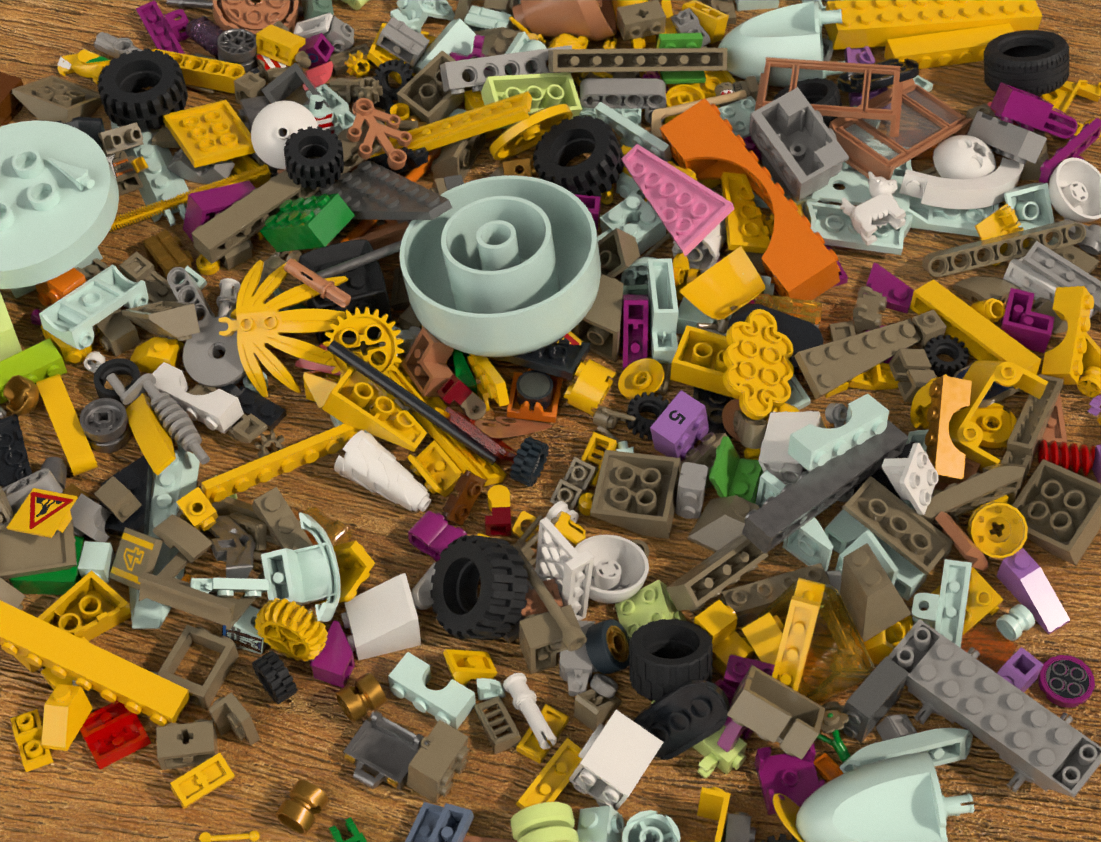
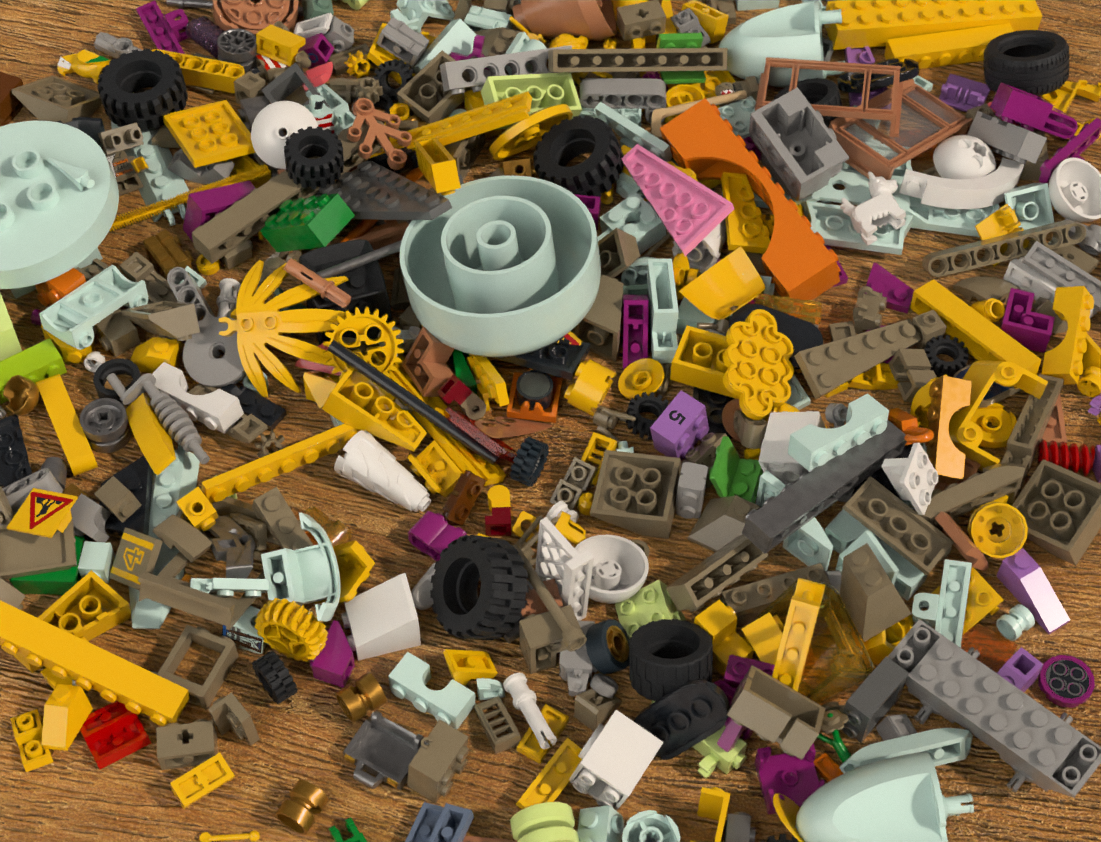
(437, 166): none -> yellow brick
(908, 425): none -> orange piece
(963, 93): none -> medium lavender hinge

